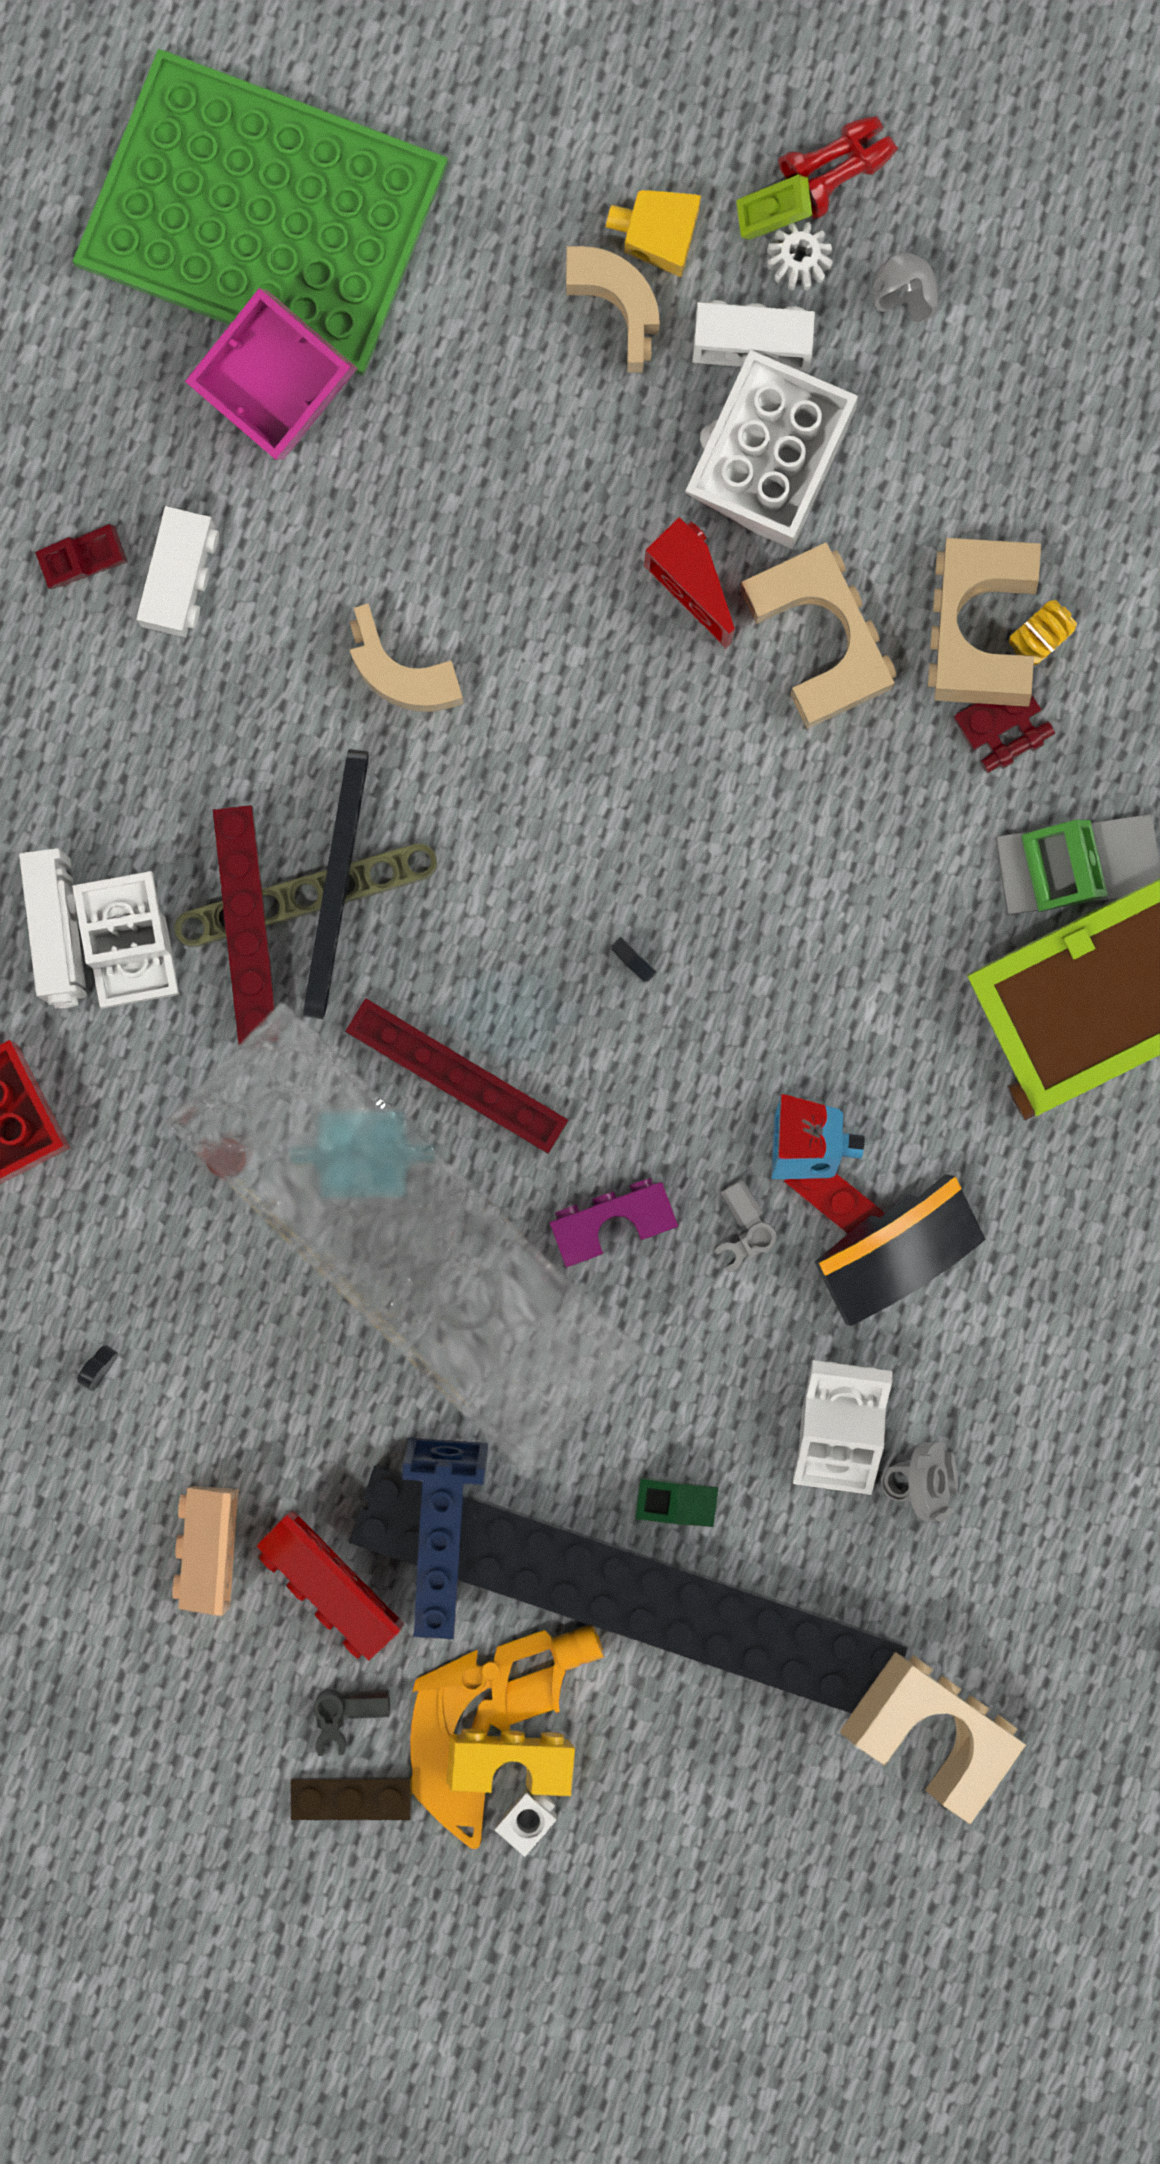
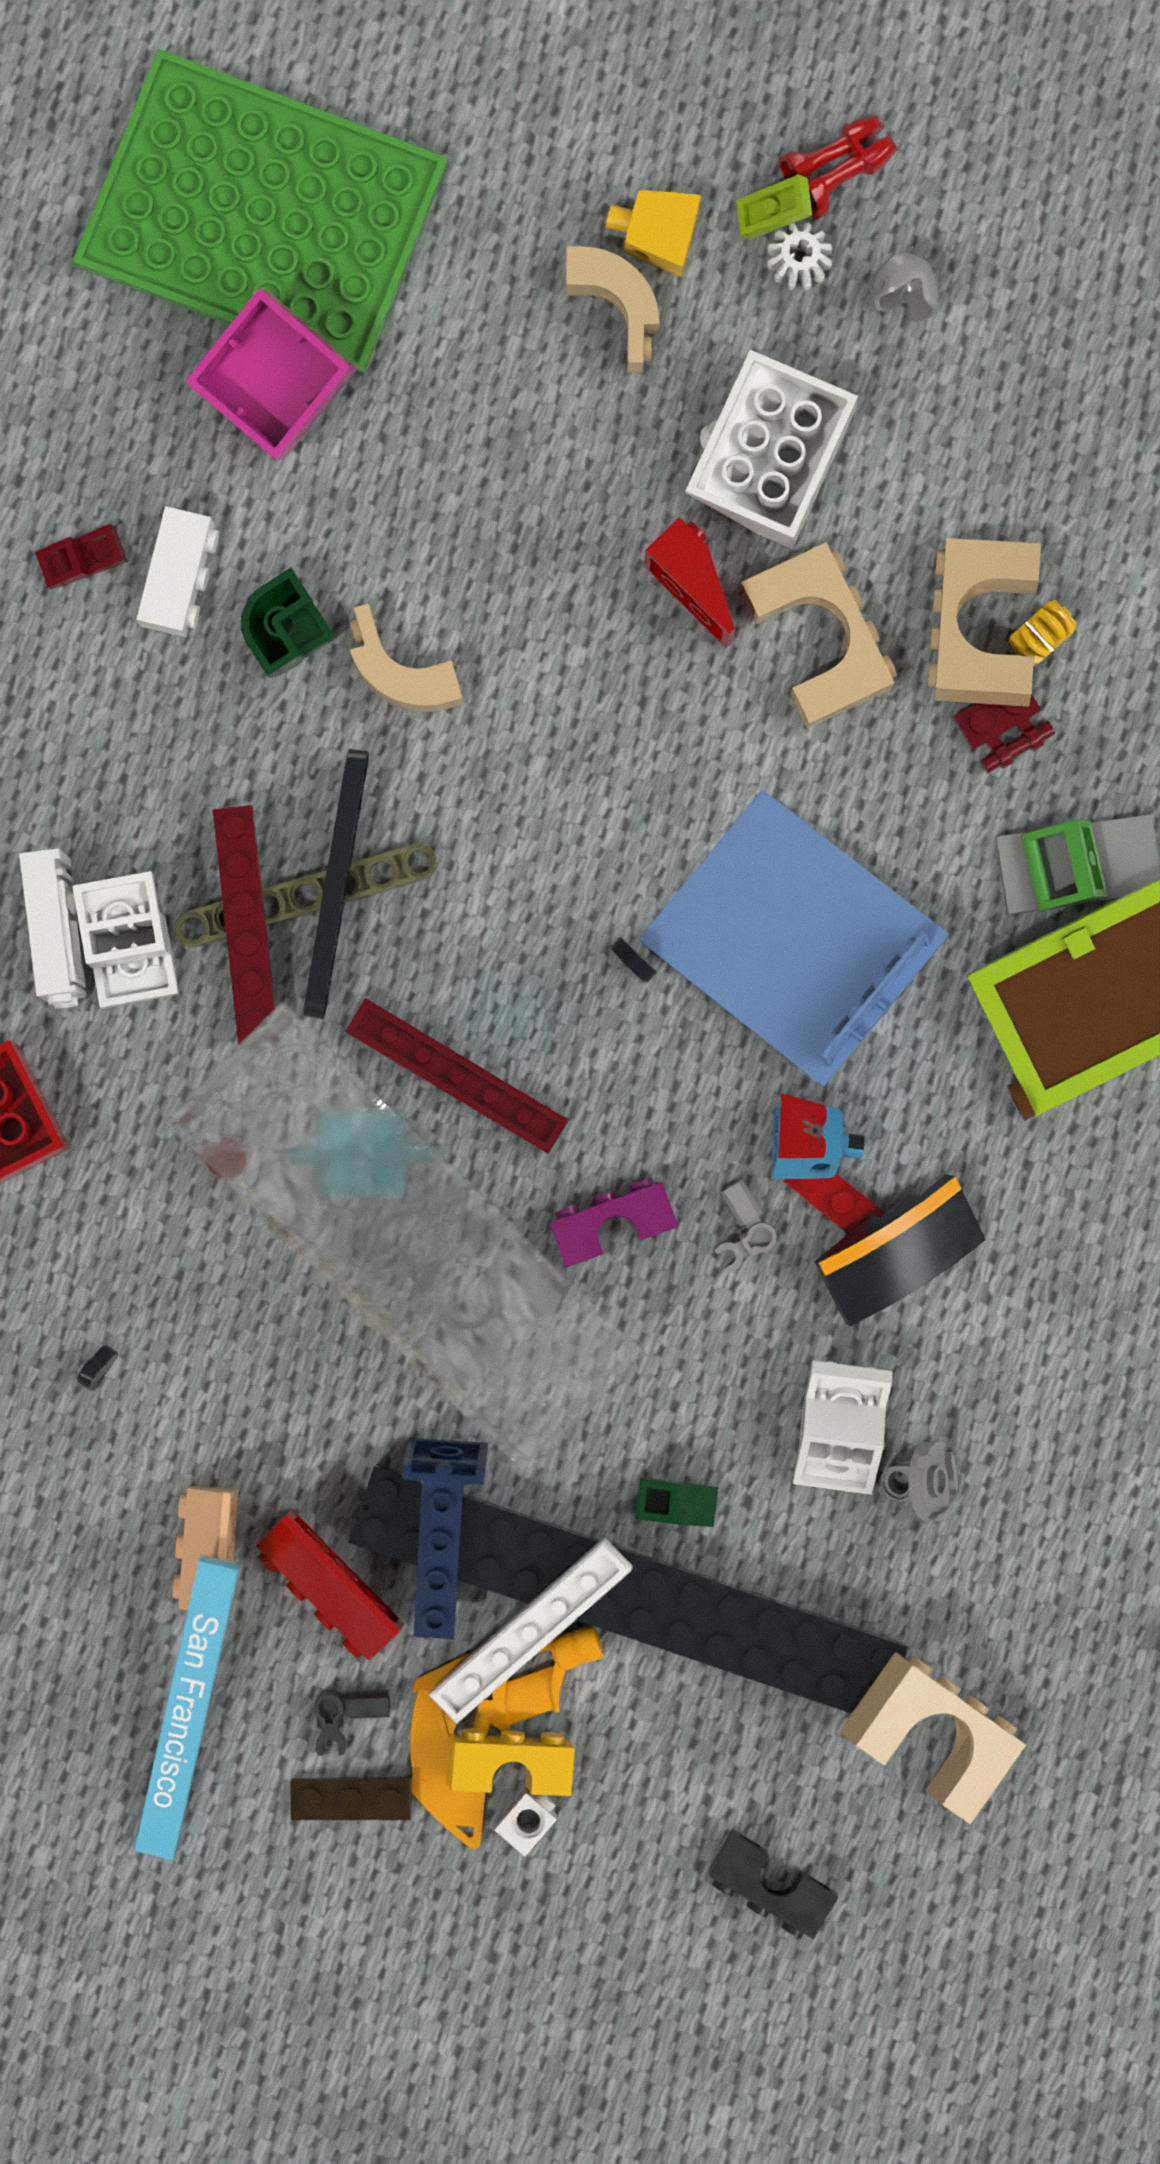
(187, 1707): none -> medium azure tile
(283, 624): none -> dark green brick
(530, 1630): none -> white tile
(730, 331): white brick -> none
(793, 937): none -> medium blue door
(800, 1906): none -> pearl dark grey arch

